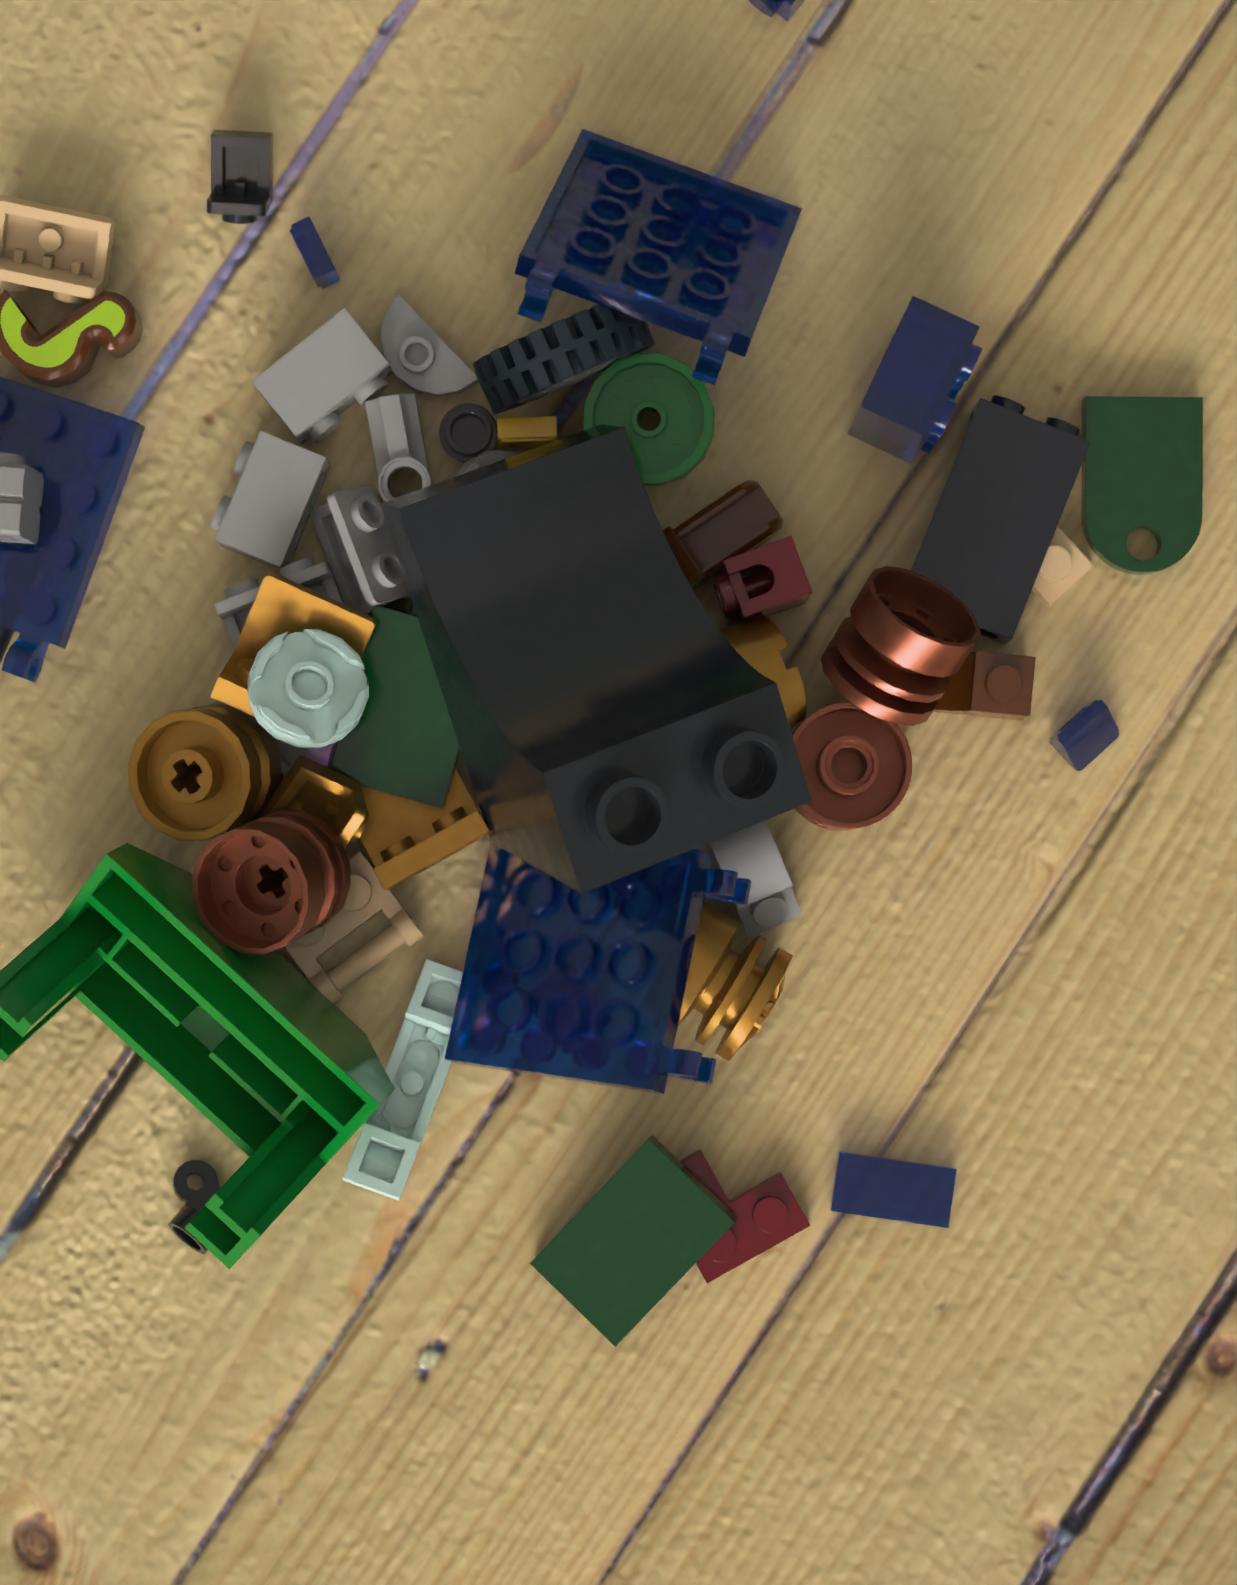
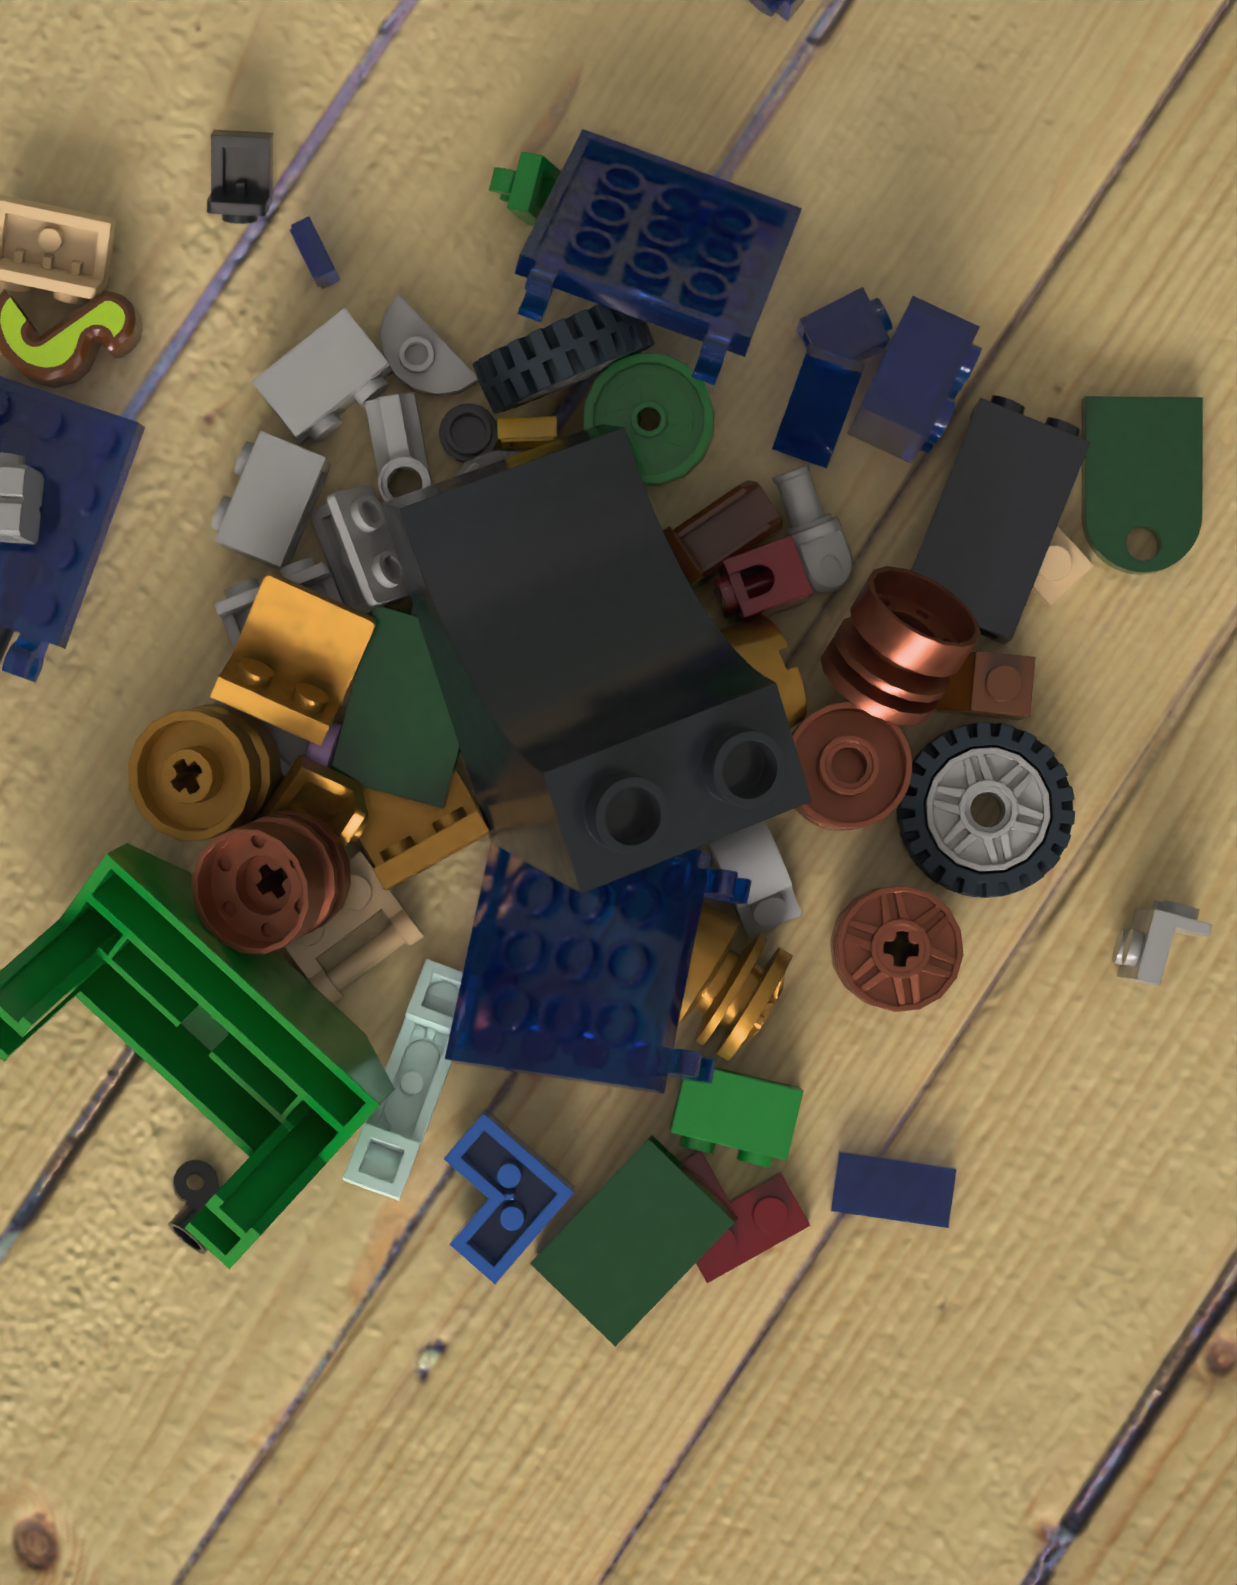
(307, 688): light aqua tile -> none
(519, 1190): none -> blue brick
(526, 187): none -> green tile
(737, 1113): none -> green brick
(815, 534): none -> light grey arm
(818, 405): none -> clear blue tile
(848, 326): none -> clear blue brick
(871, 973): none -> copper wheel
(1031, 800): none -> wheel
(1086, 735): clear blue slope -> none
(1146, 945): none -> light grey bracket

